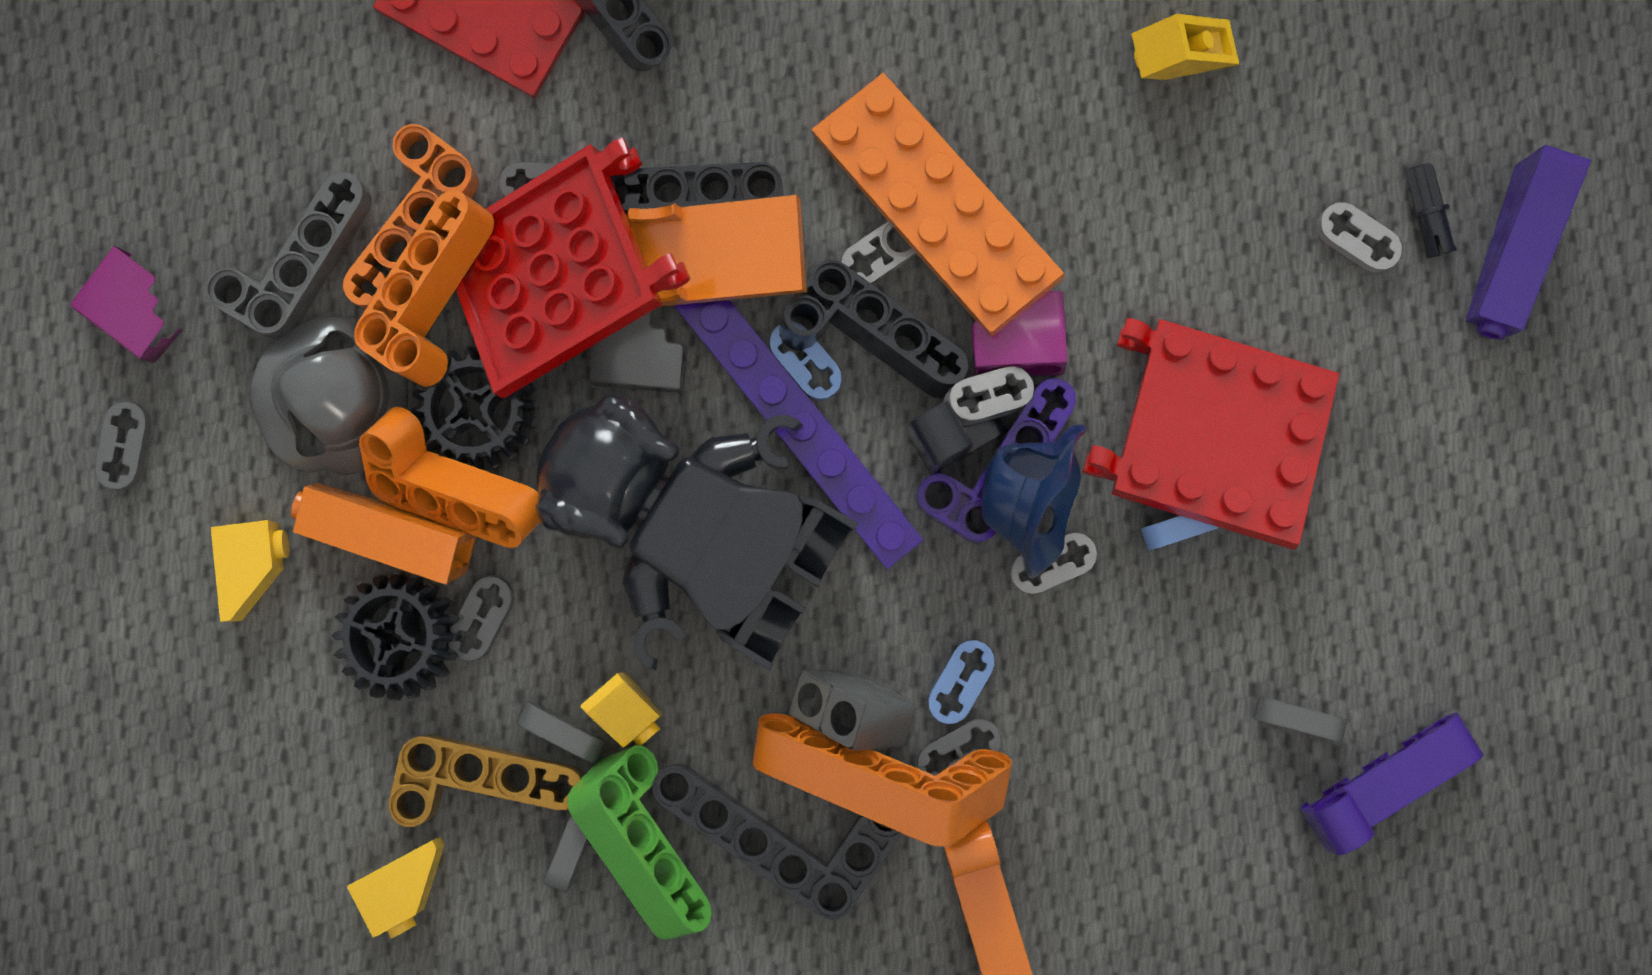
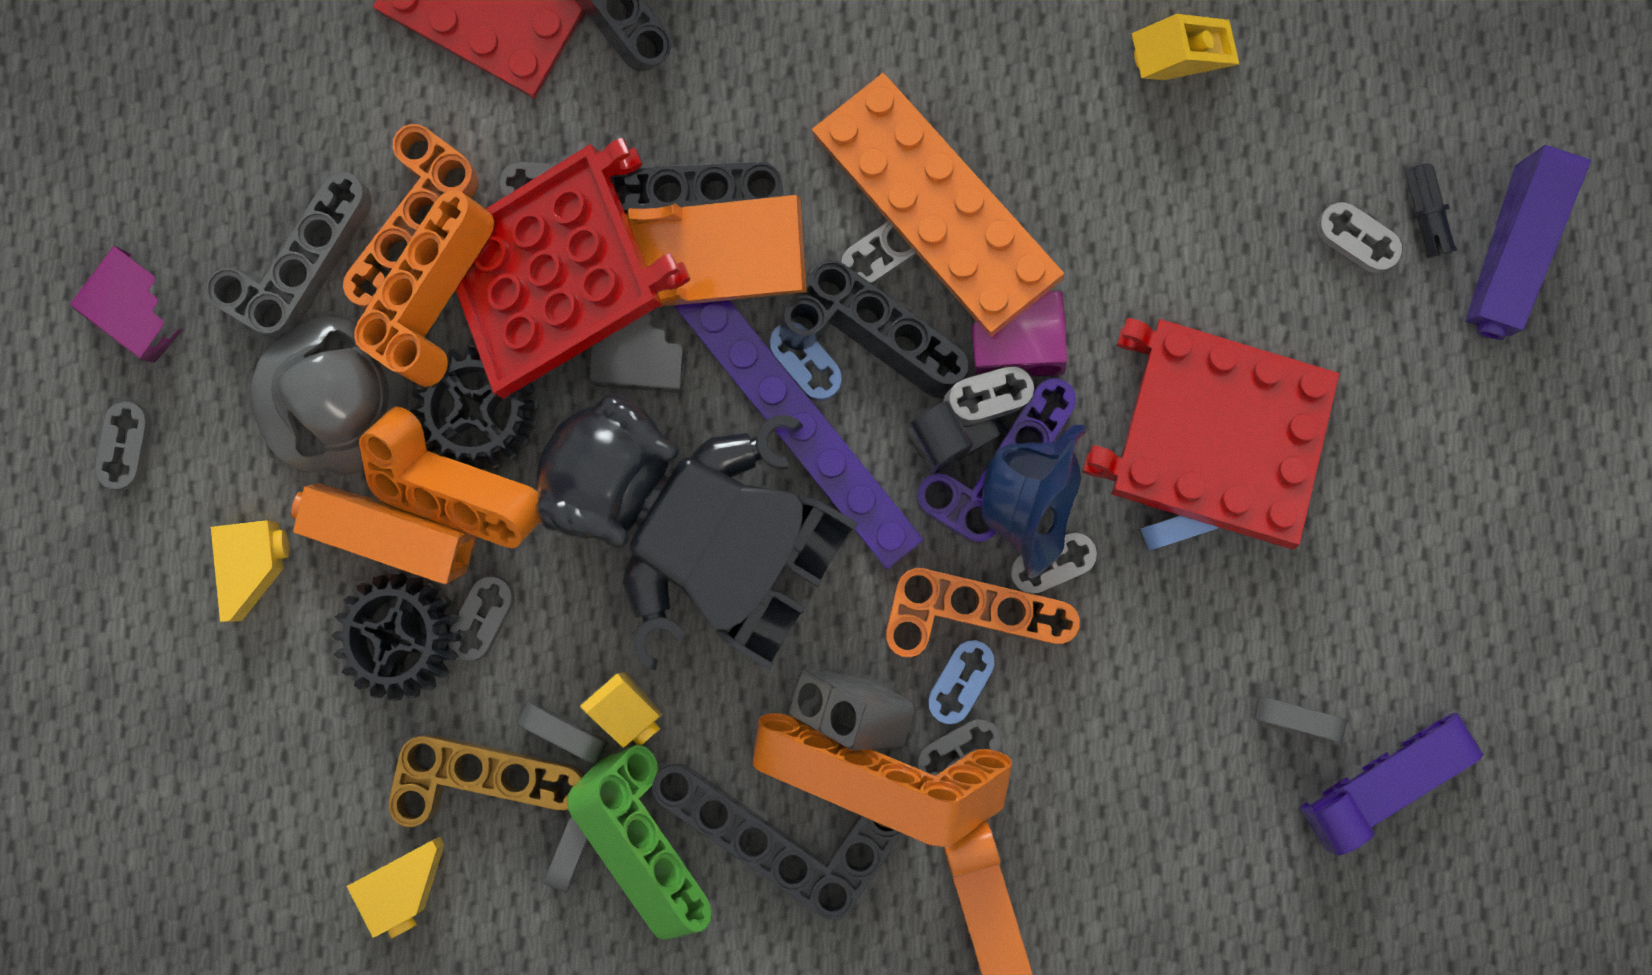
(983, 615): none -> orange beam

